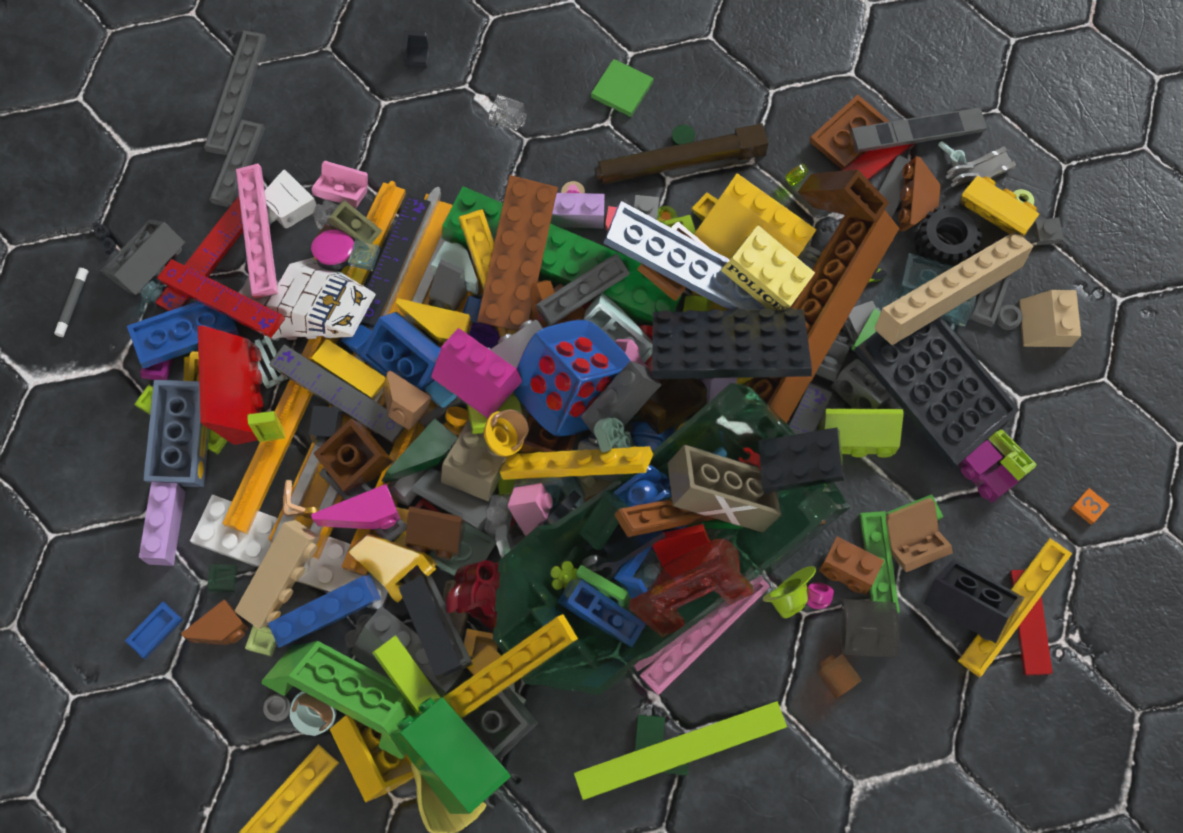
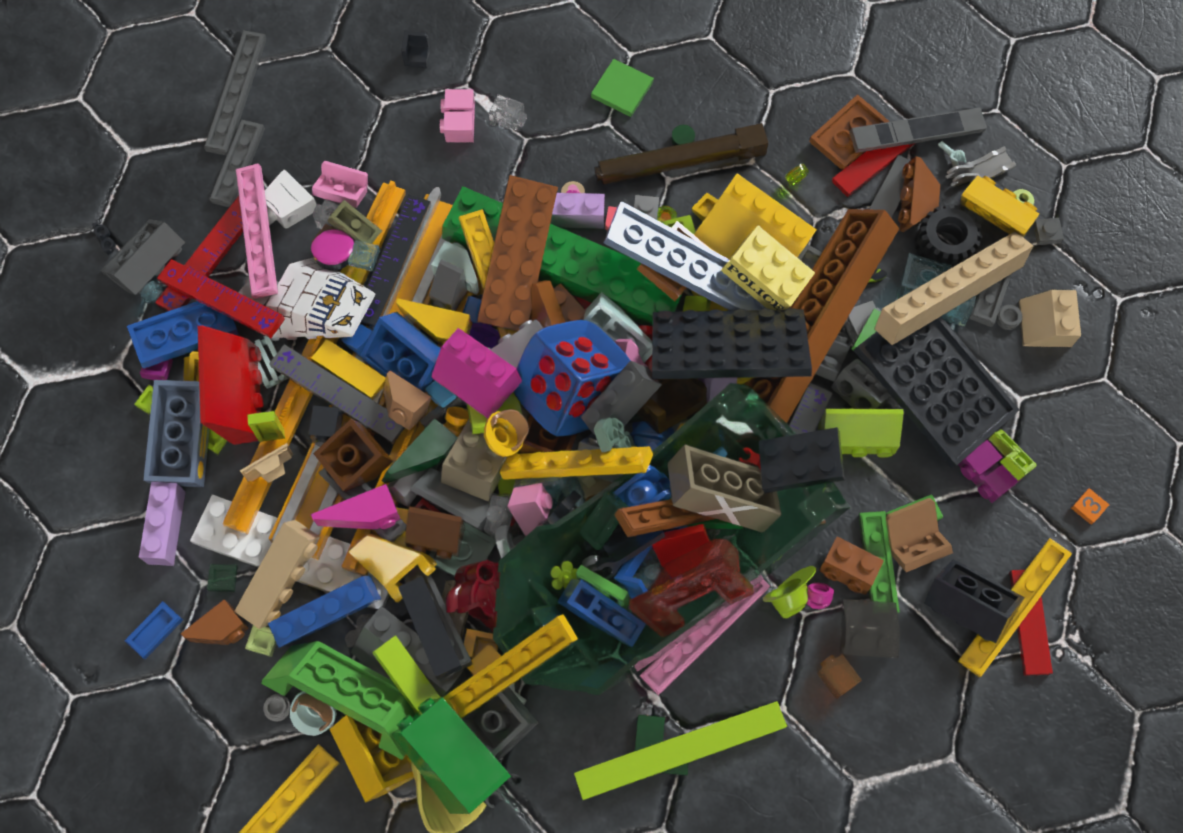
(71, 302): dark grey bar -> none
(270, 466): none -> tan piece
(306, 512): light nougat piece -> none
(458, 115): none -> bright pink piece
(582, 289): dark grey tile -> none
(844, 194): reddish brown slope -> none

